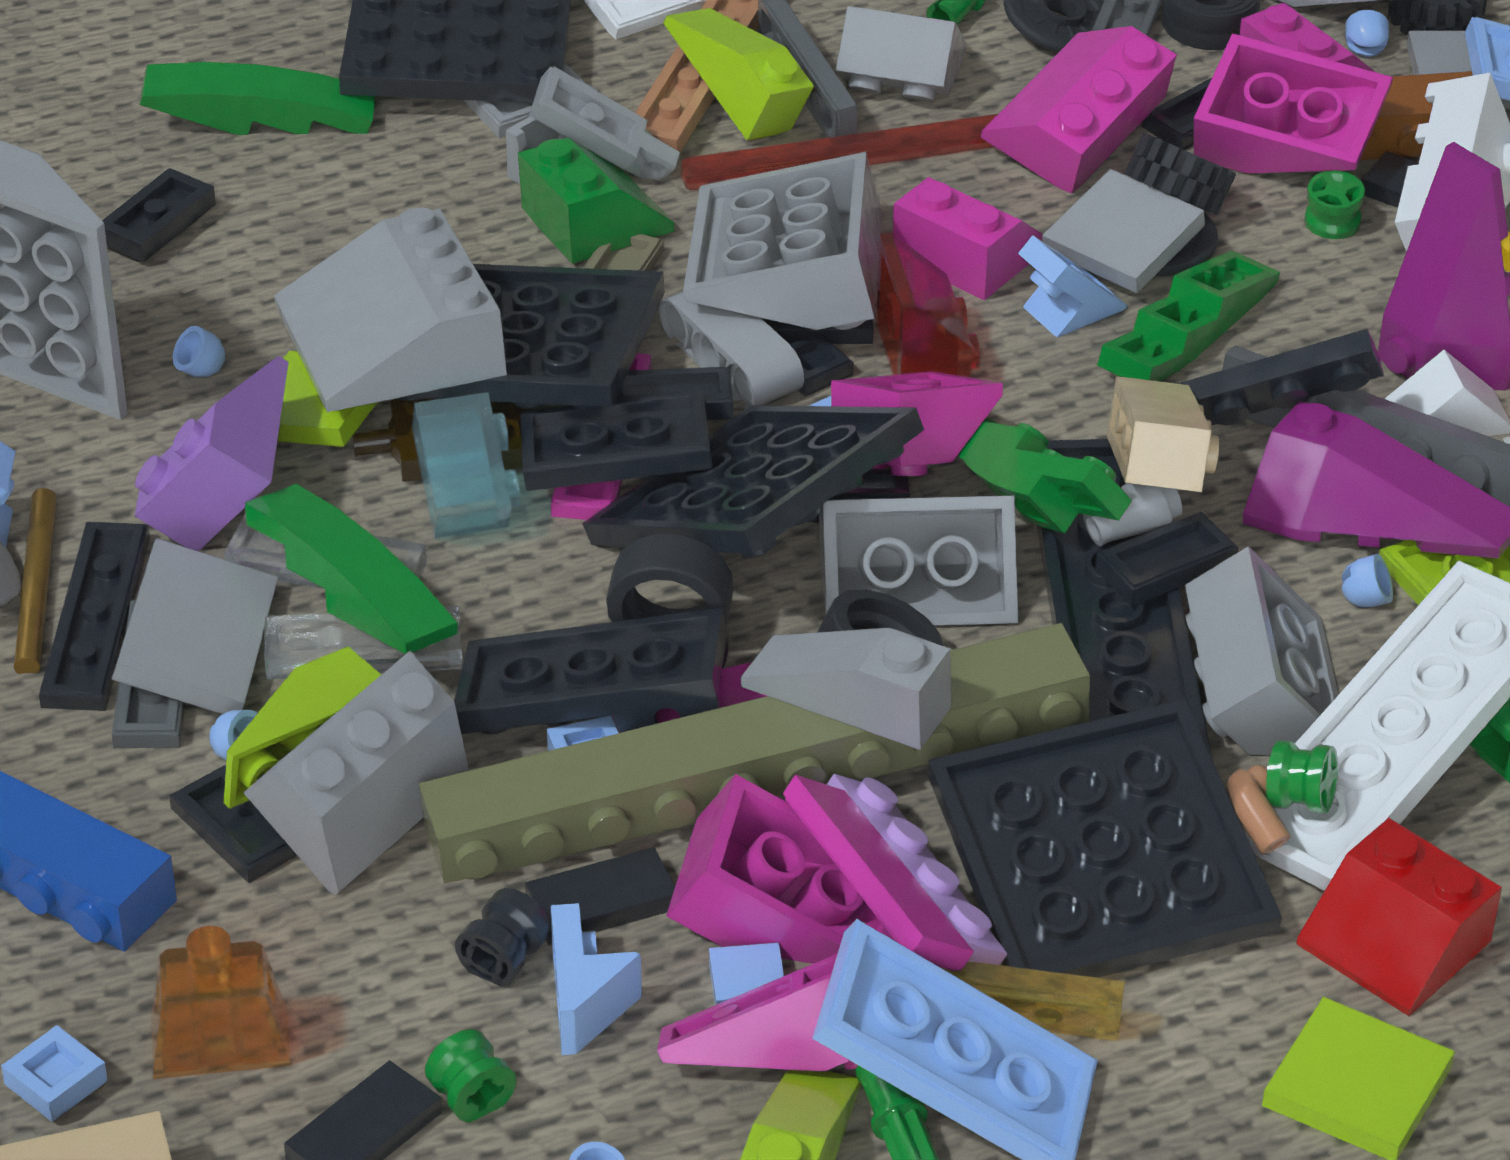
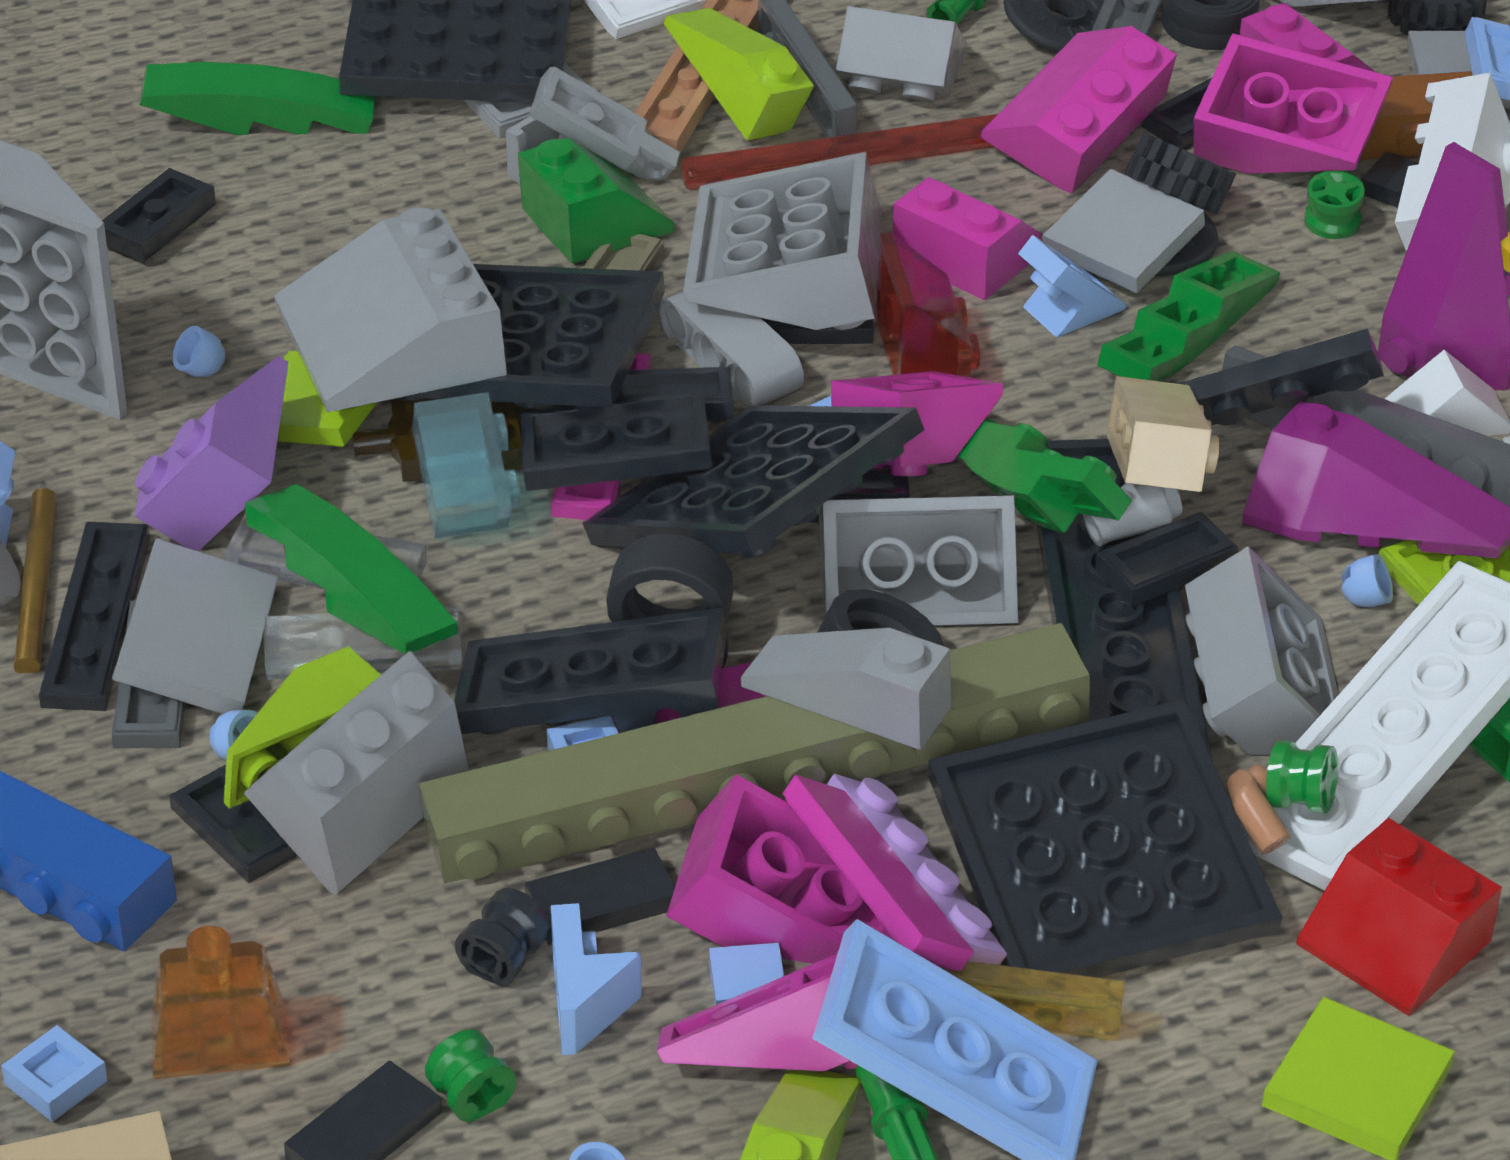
(821, 363): black tile -> none
(1367, 33): light blue hinge -> none

